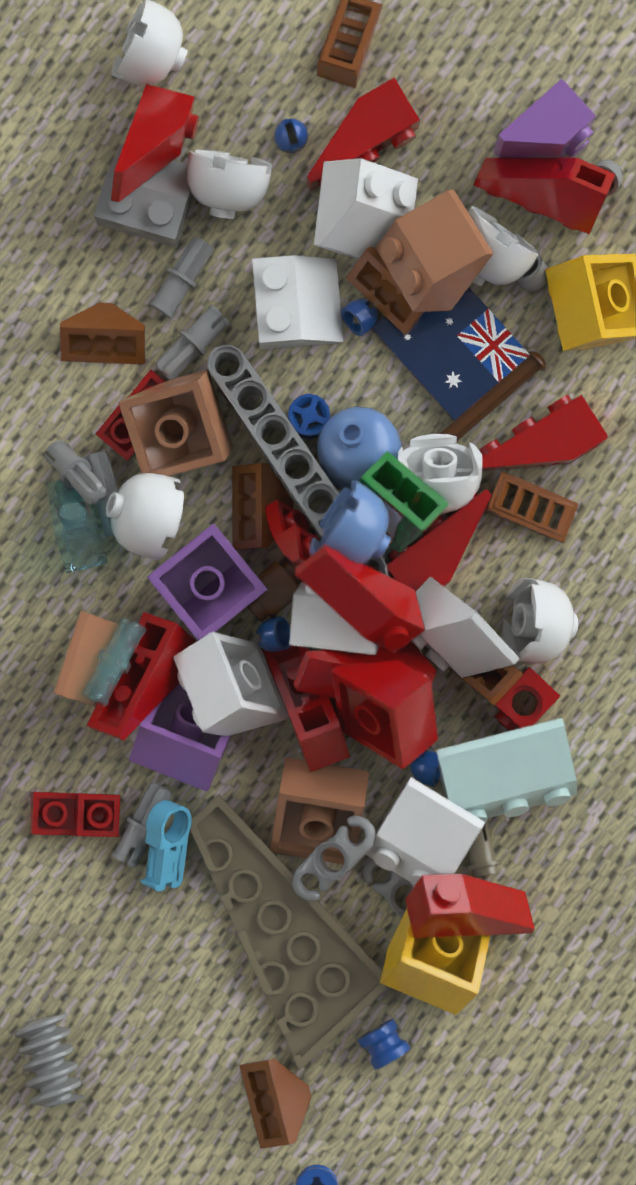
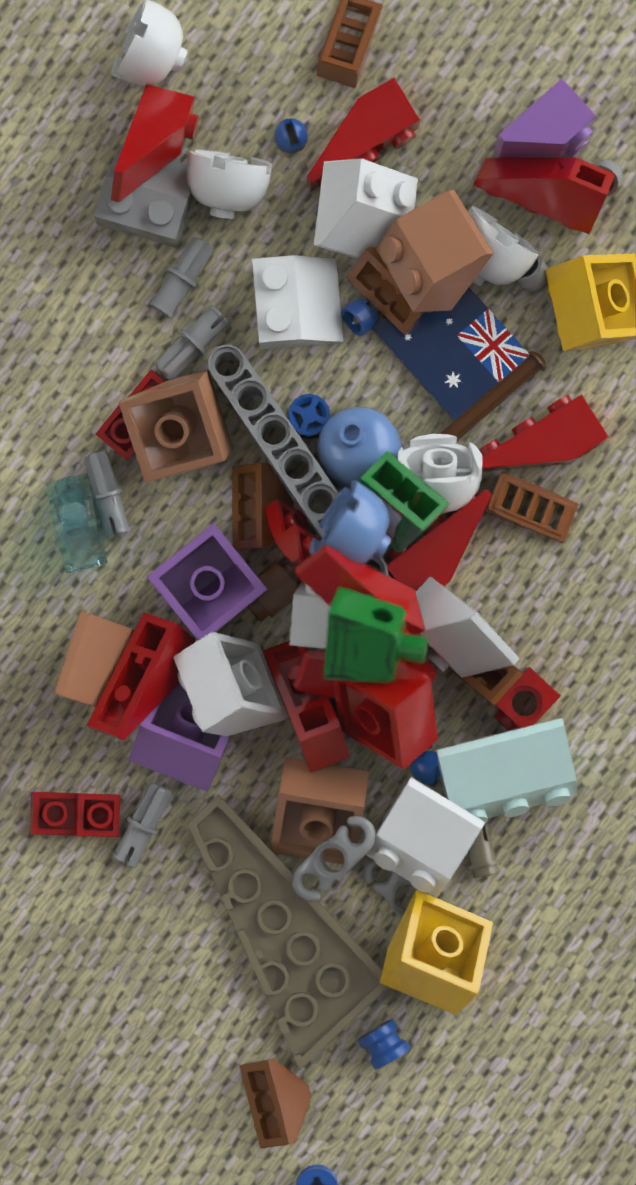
(49, 1061): light grey piece -> none
(75, 471): light grey axle -> none
(103, 336): dark orange slope -> none
(114, 661): clear light blue pin -> none
(145, 513): white cylinder -> none
(166, 850): medium azure piece -> none
(274, 634): blue hinge -> none
(368, 639): none -> green torso
(466, 907): red slope -> none
(541, 614): white cylinder -> none

